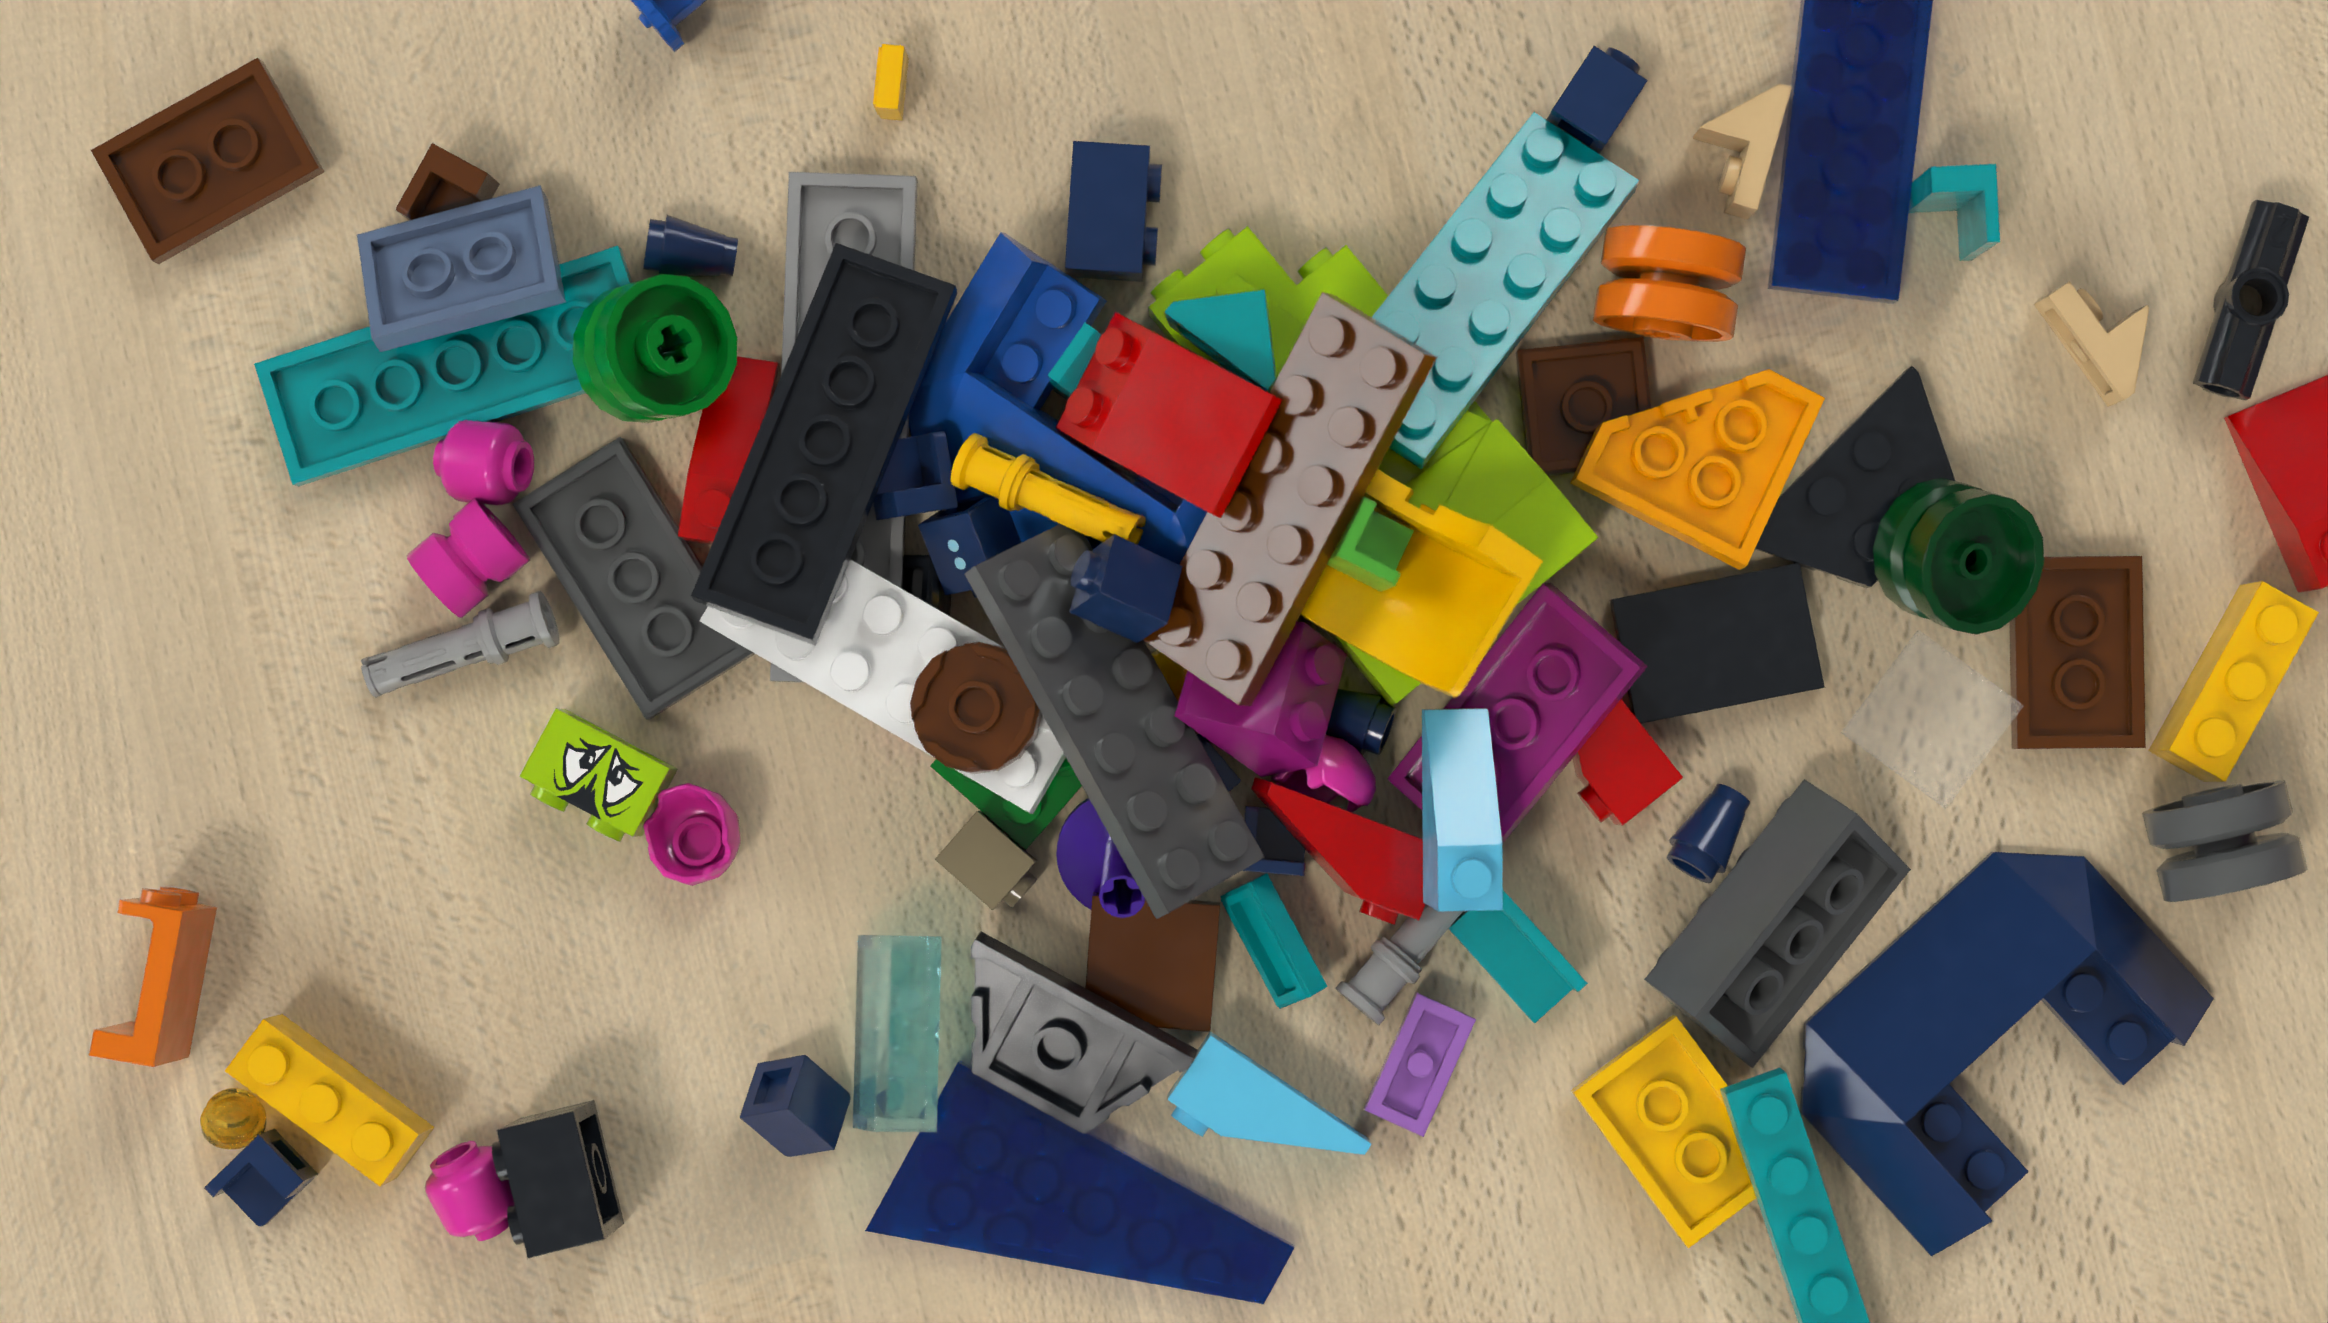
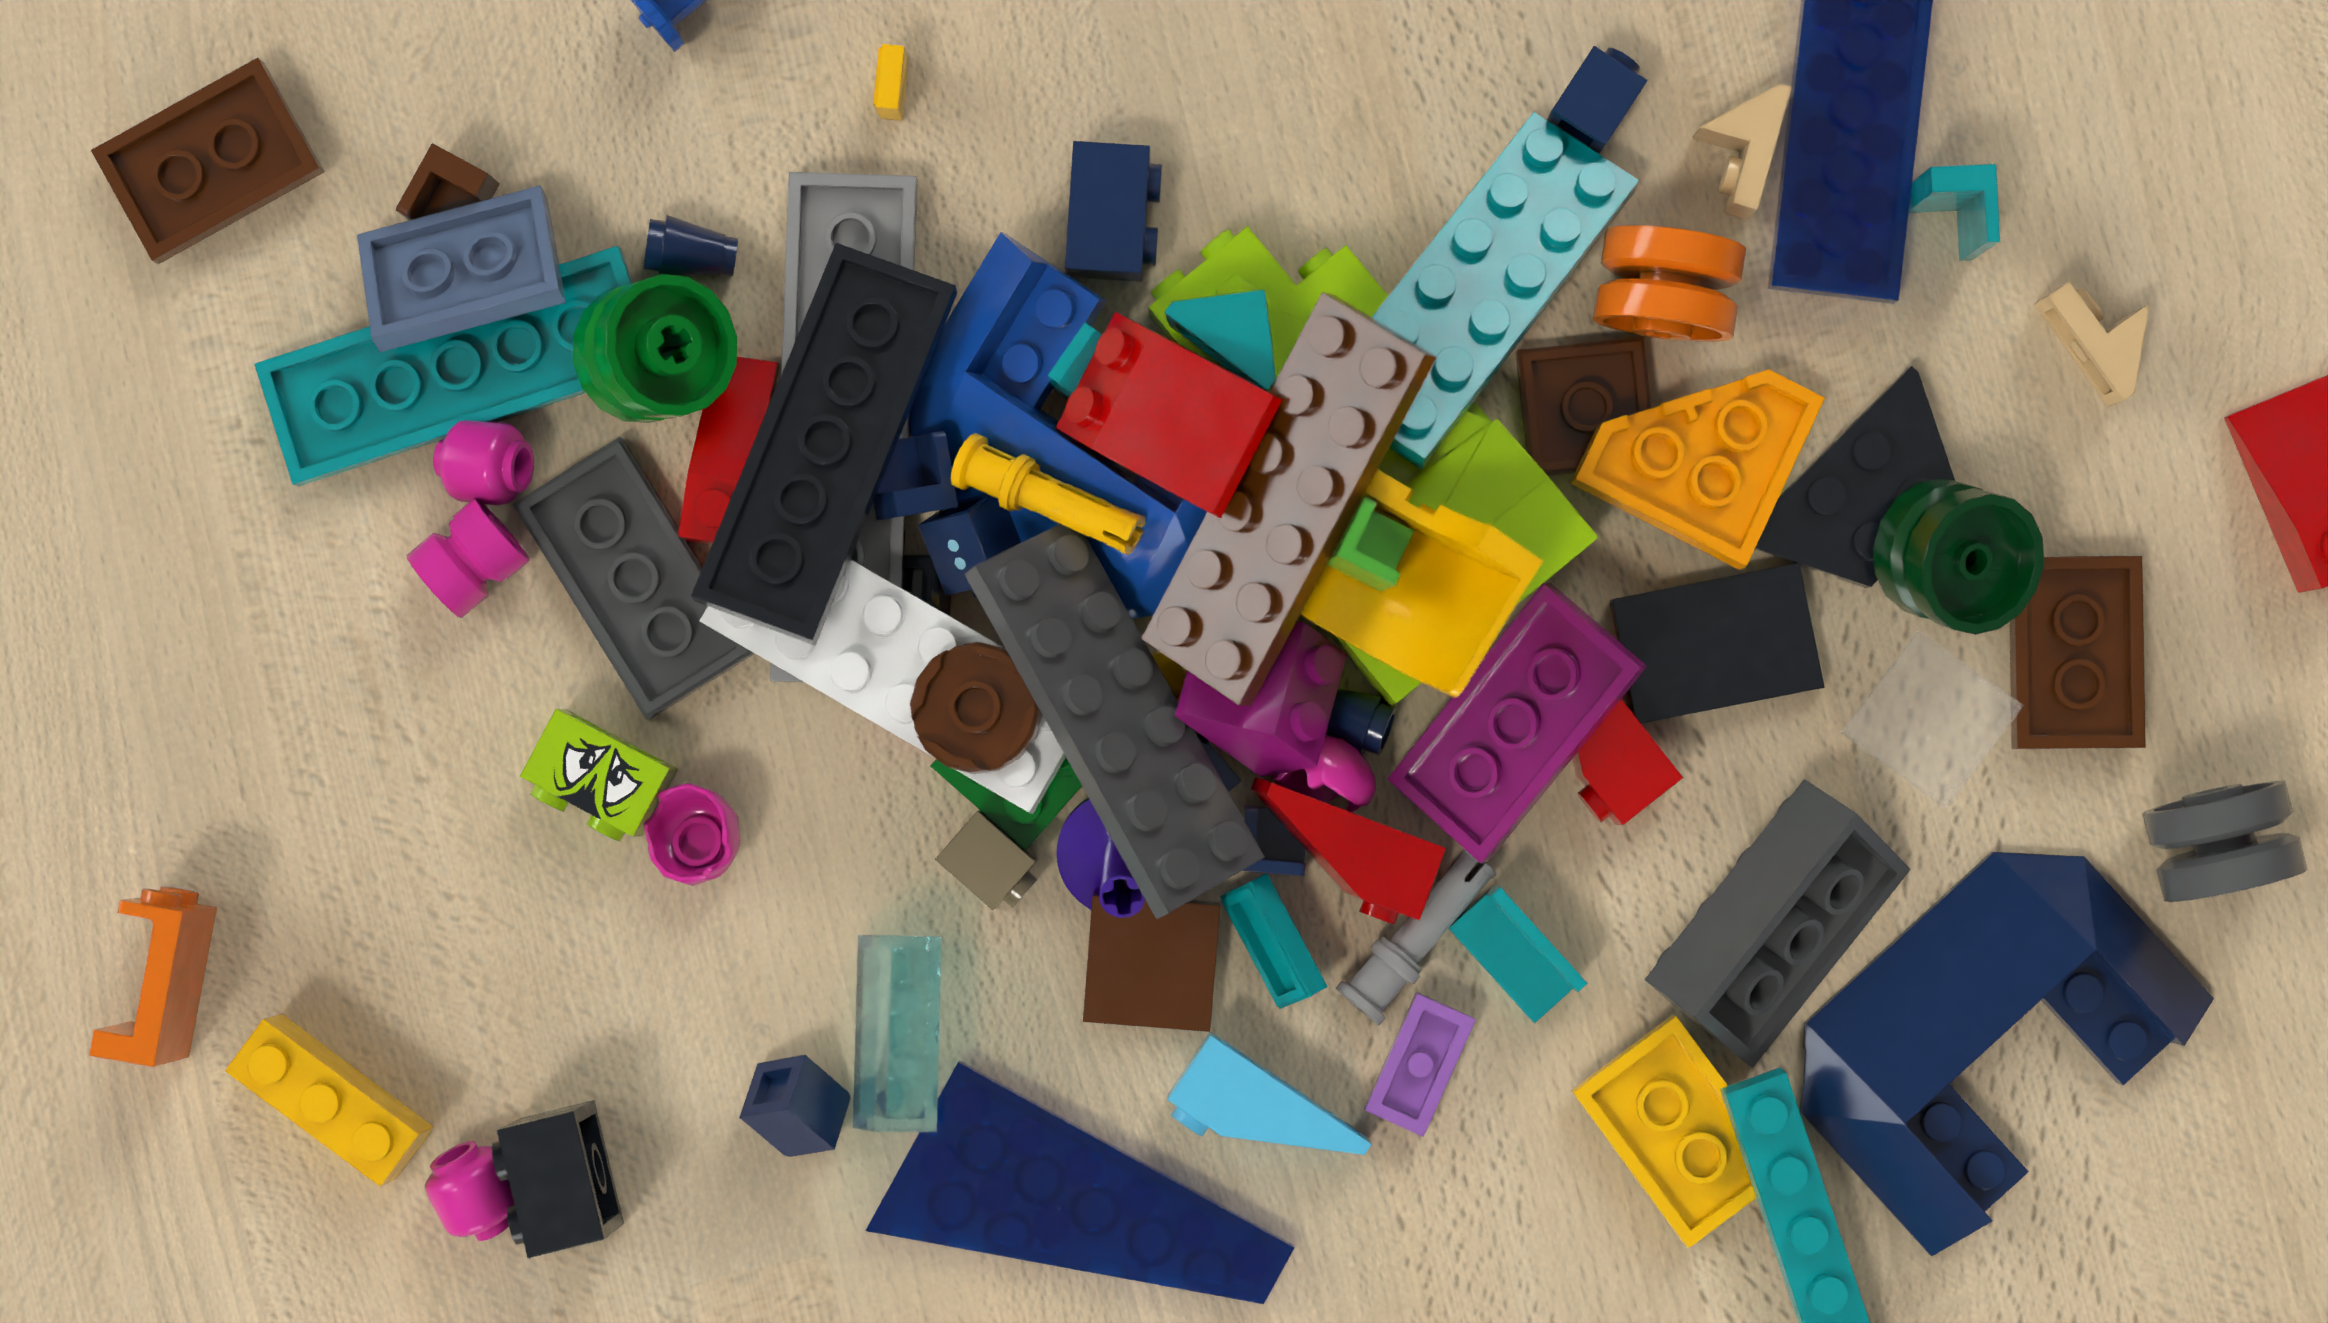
(232, 1119): clear yellow plate -> none
(263, 1177): dark blue panel -> none
(488, 638): light grey pin -> none
(1061, 1041): wing -> none
(1124, 588): dark blue brick -> none
(1460, 812): medium azure slope -> none
(1709, 835): dark blue cone -> none
(2233, 681): yellow brick -> none
(2265, 263): black piece -> none

